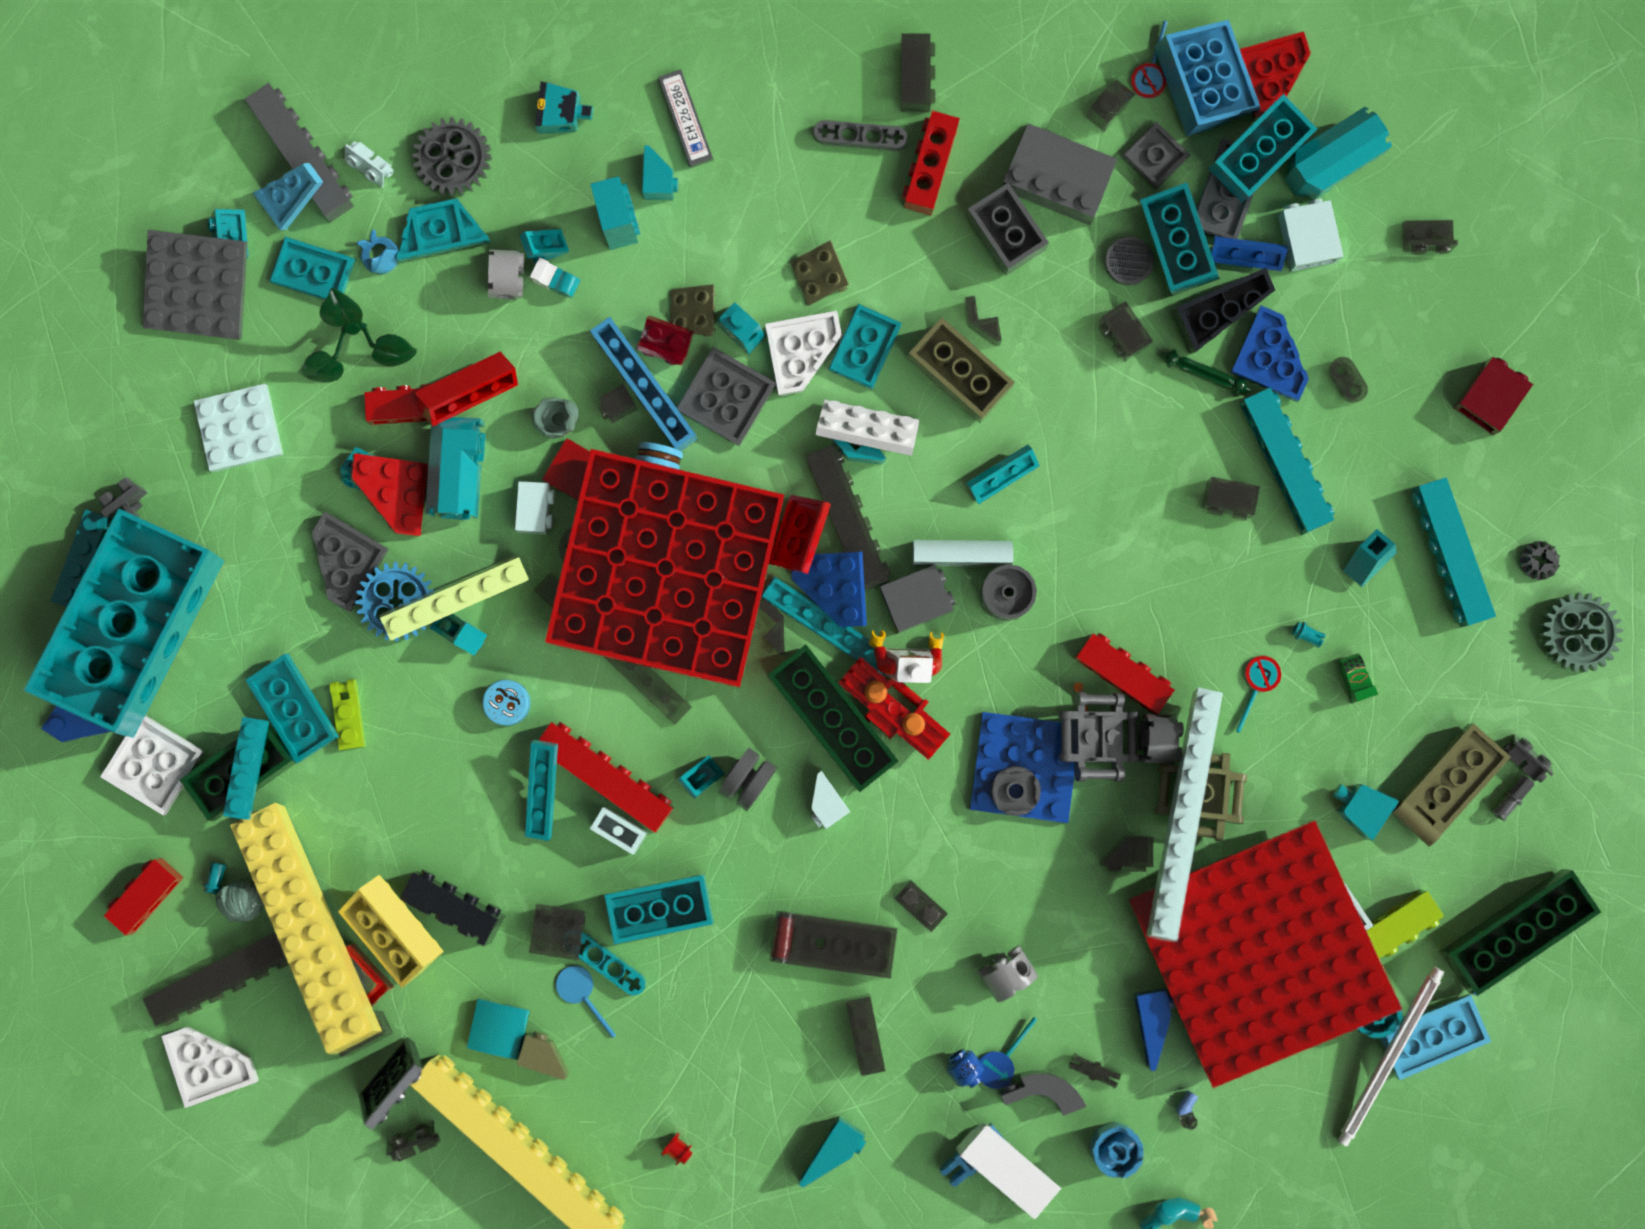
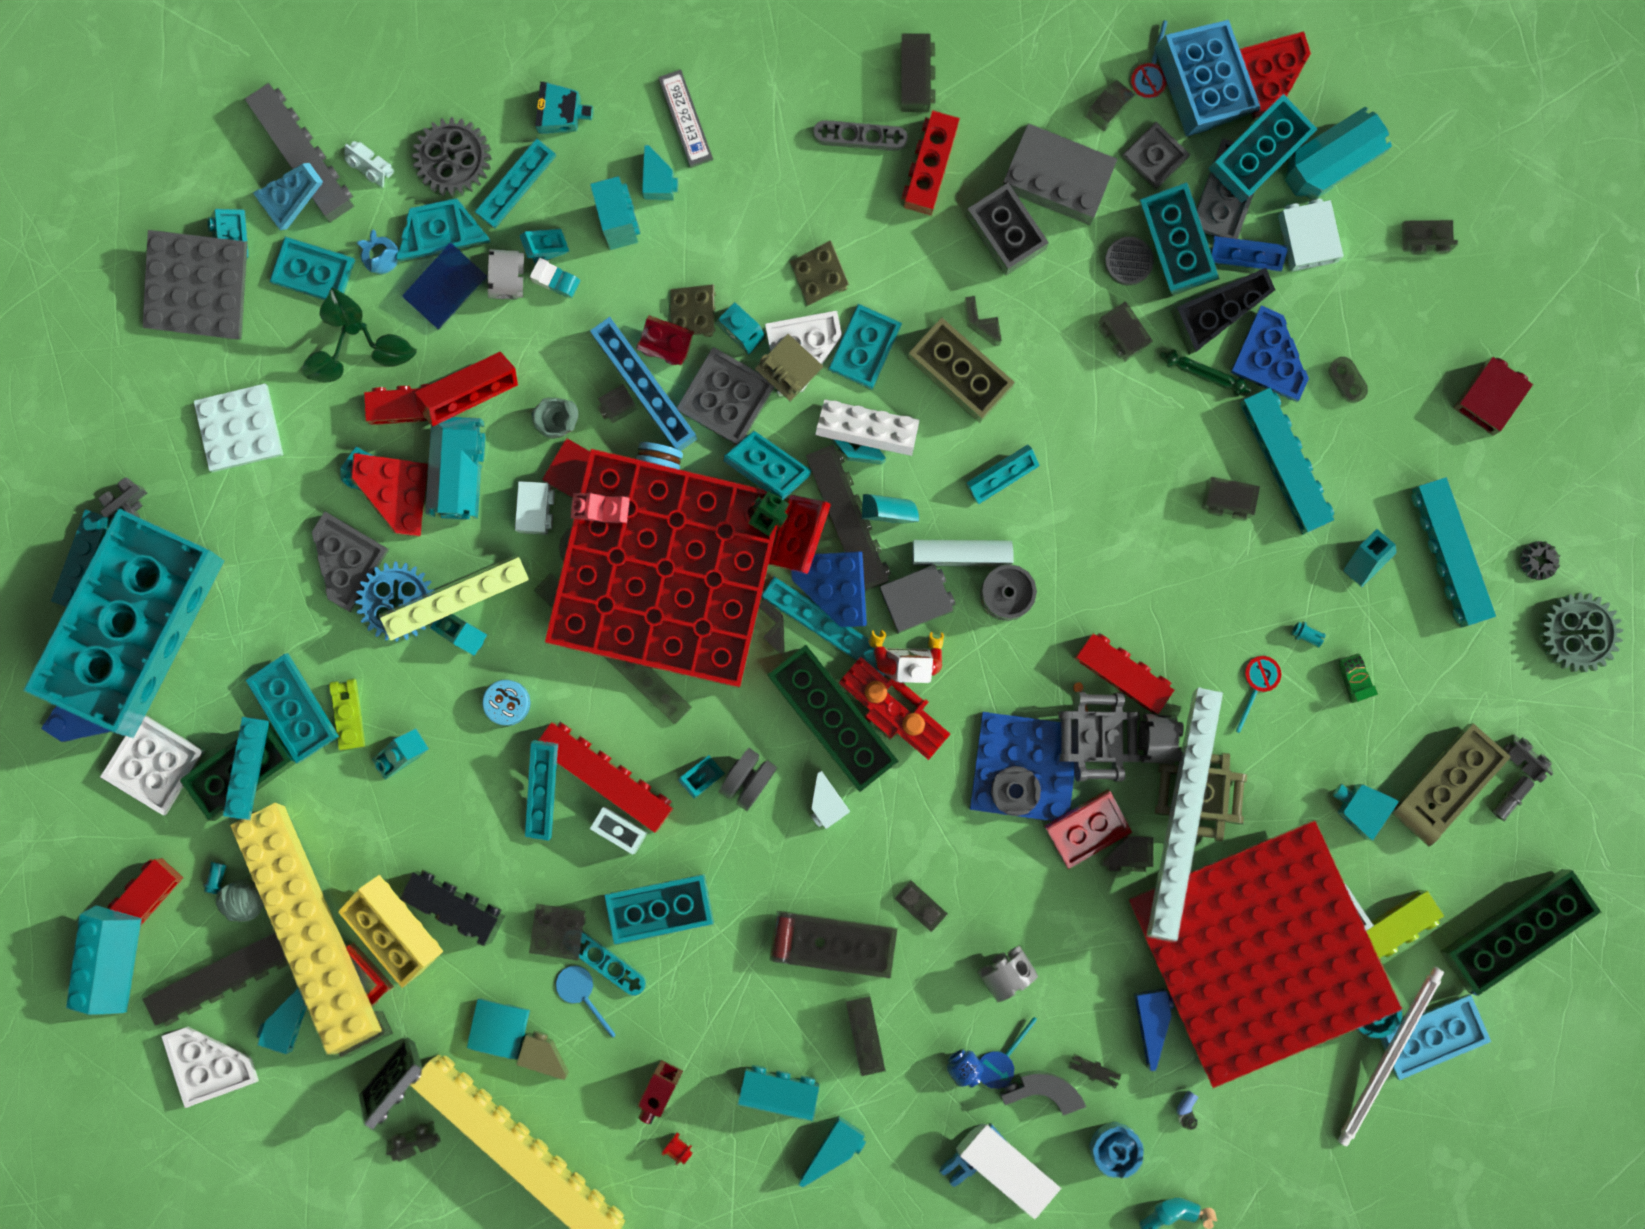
(103, 961): none -> teal slope
(283, 1026): none -> teal slope
(400, 753): none -> teal slope
(444, 286): none -> clear blue tile
(515, 183): none -> teal plate
(599, 508): none -> coral slope
(658, 1091): none -> dark red torso
(767, 465): none -> teal tile
(768, 513): none -> dark green brick
(779, 1092): none -> teal slope
(788, 367): none -> olive hinge
(889, 509): none -> teal brick
(1088, 829): none -> tile

